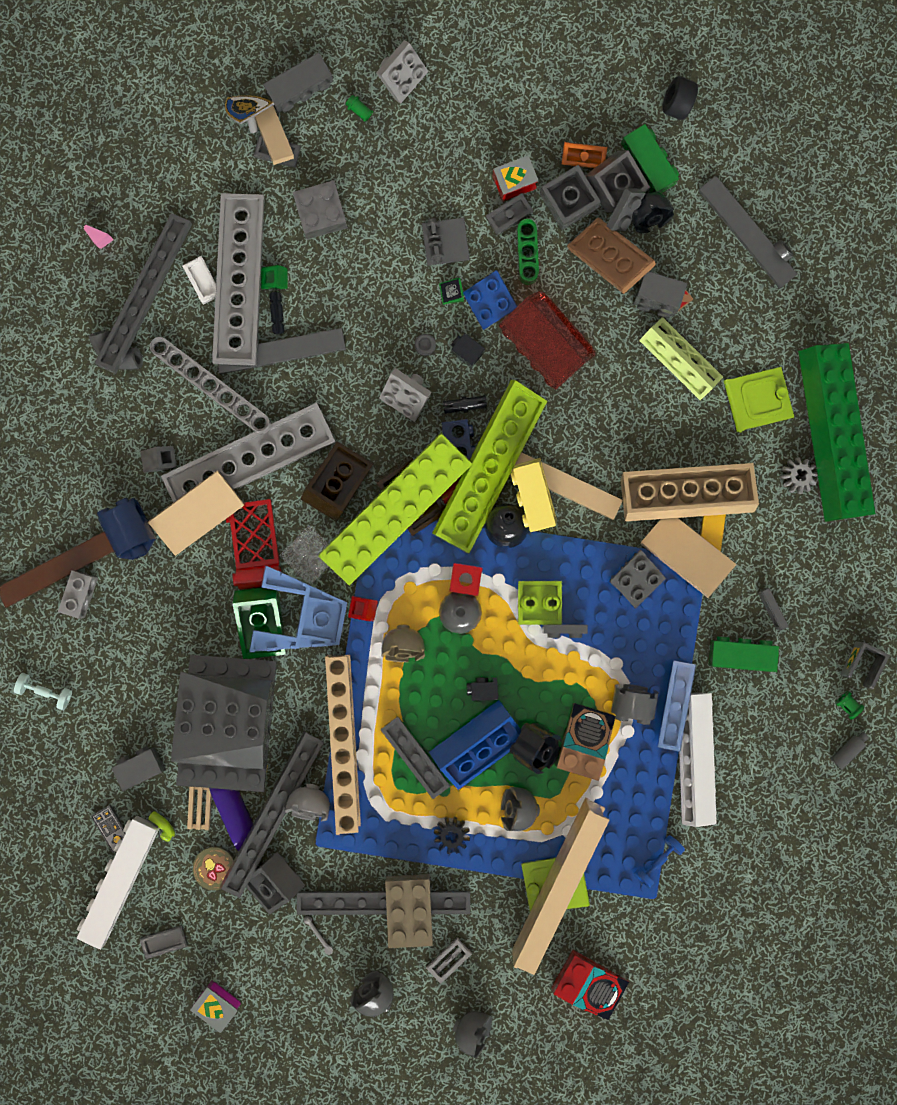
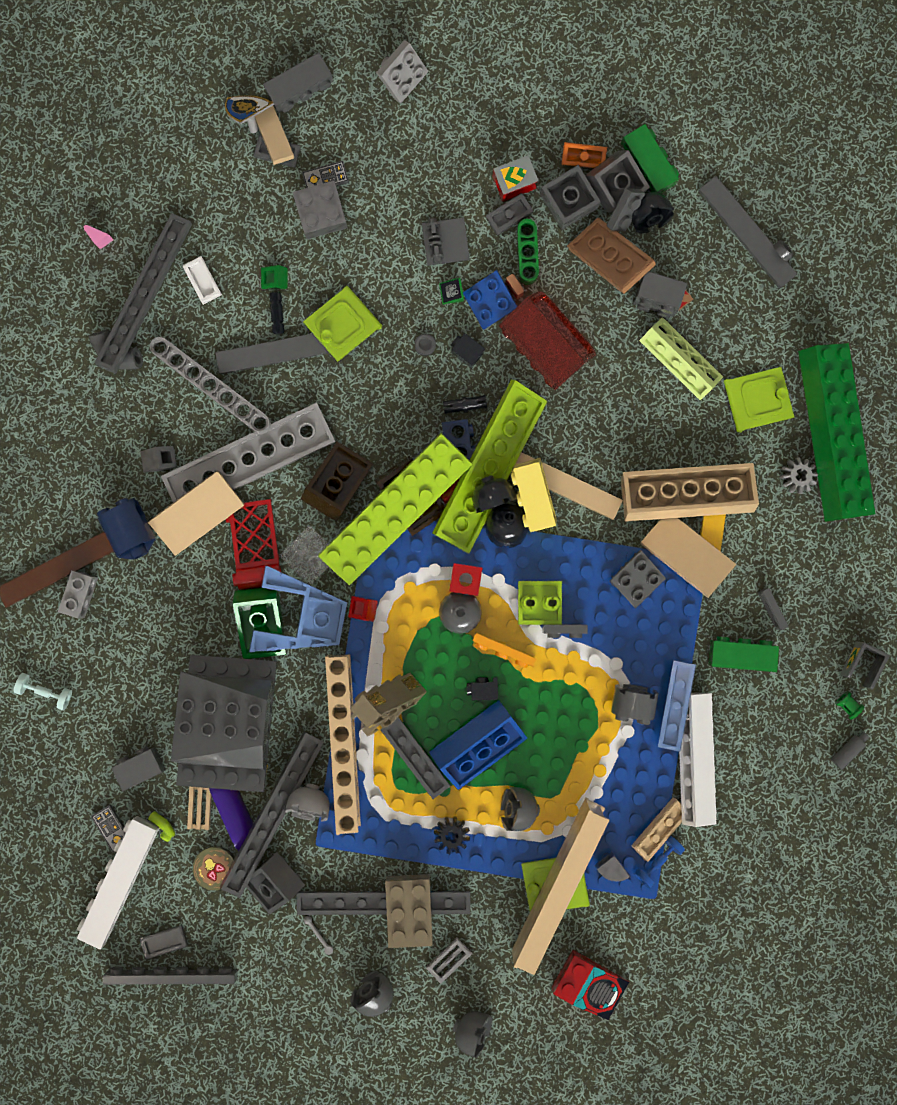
(161, 975): none -> dark grey plate
(216, 1006): piece -> none
(226, 270): light grey plate -> none
(327, 173): none -> tile
(342, 323): none -> lime container
(358, 108): green pin -> none
(385, 703): none -> dark tan piece
(403, 644): dark tan cylinder -> none
(405, 394): light grey plate -> none
(492, 493): none -> black cylinder
(503, 651): none -> light orange plate
(514, 286): none -> medium nougat tile
(536, 747): black brick -> none
(585, 742): slope -> none
(611, 868): none -> flat silver brick
(659, 830): none -> tan tile
(680, 98): black tyre -> none

